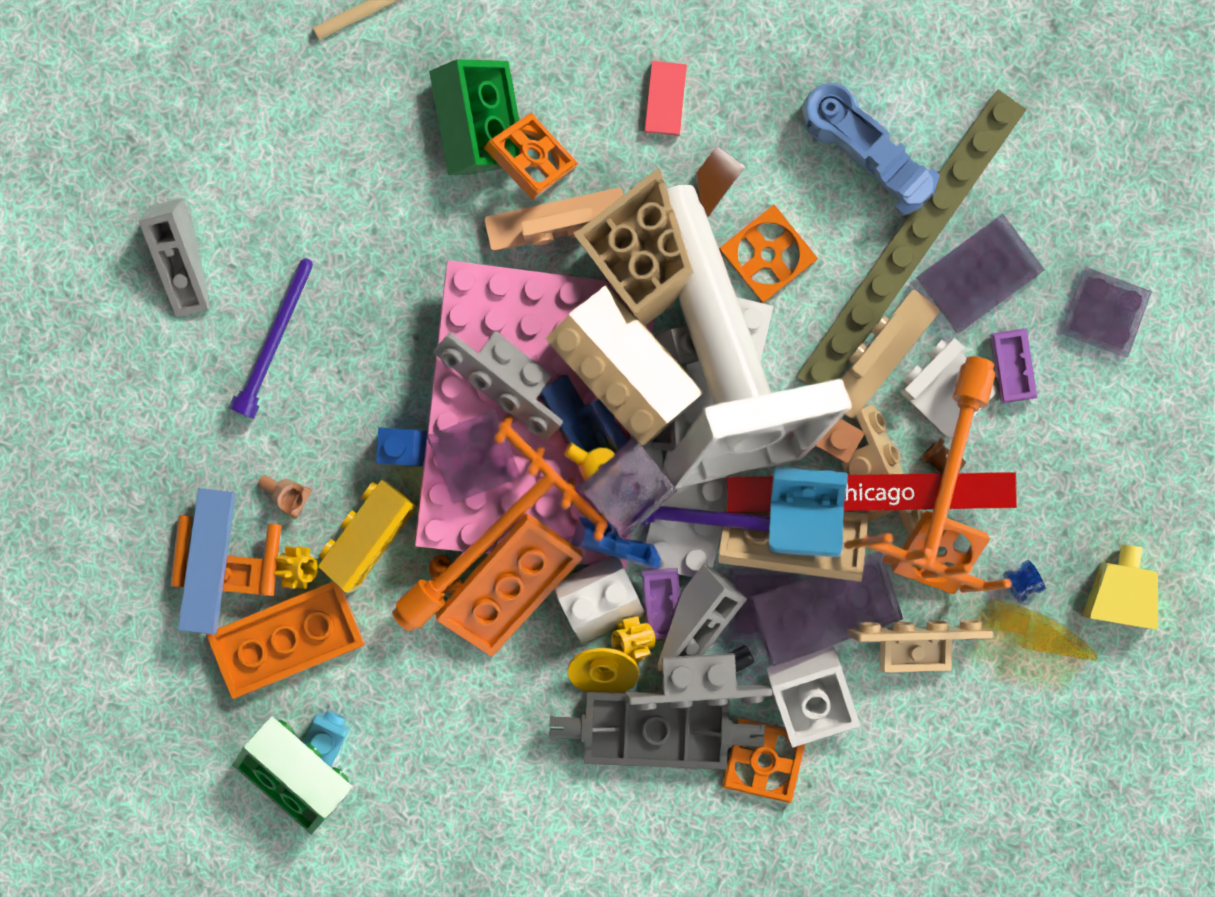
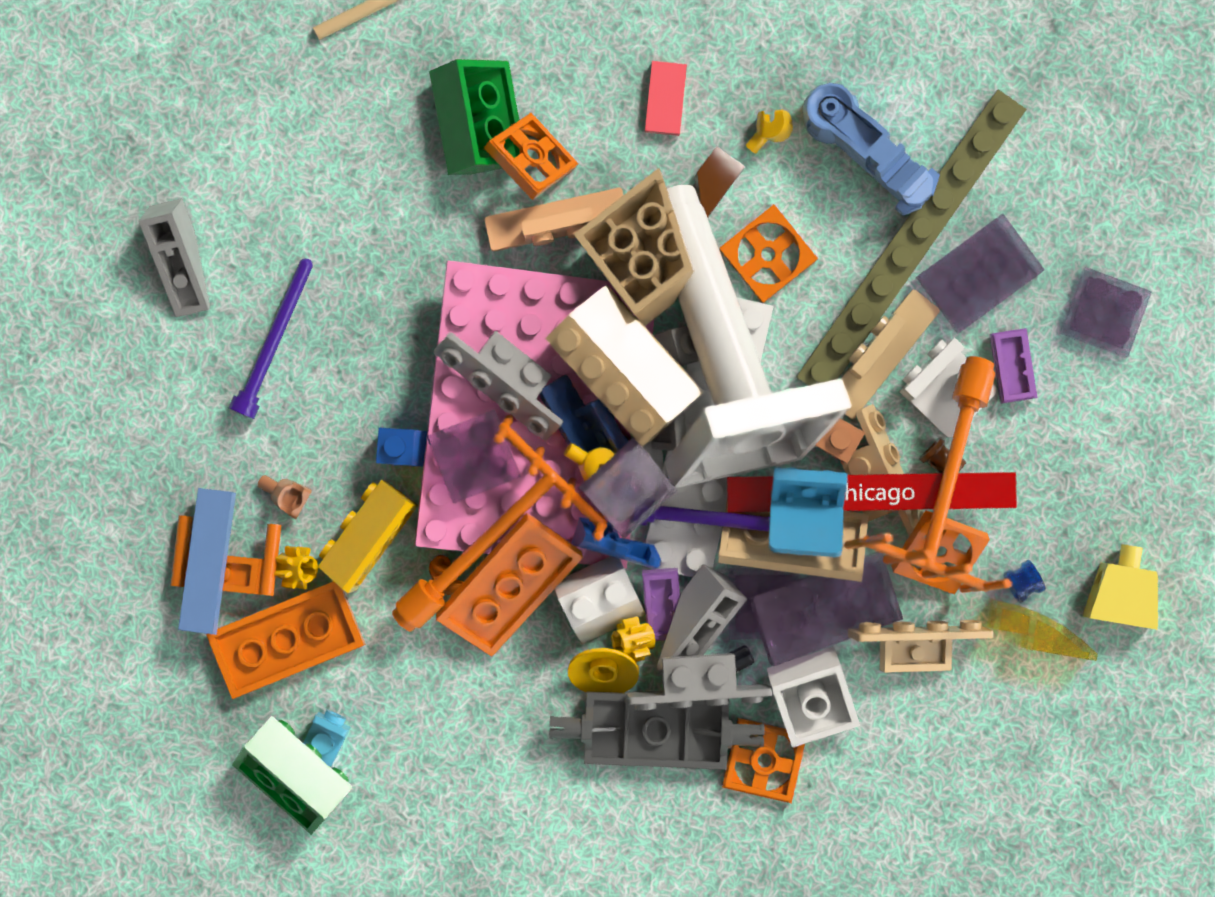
(774, 131): none -> yellow piece

